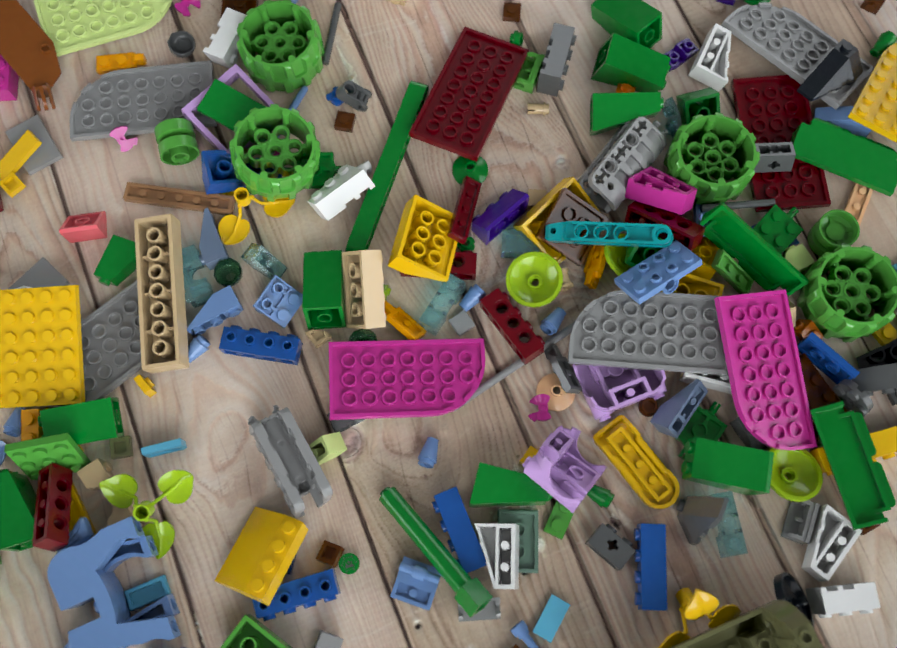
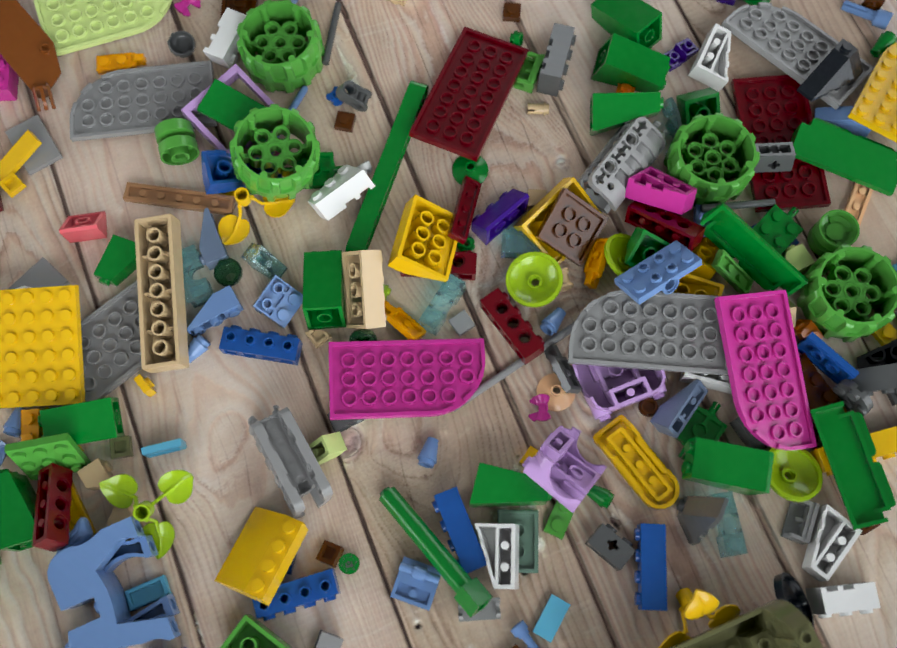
(125, 144): piece -> none
(472, 297): medium blue cone -> none
(637, 234): teal piece -> none
(878, 18): none -> medium blue piece

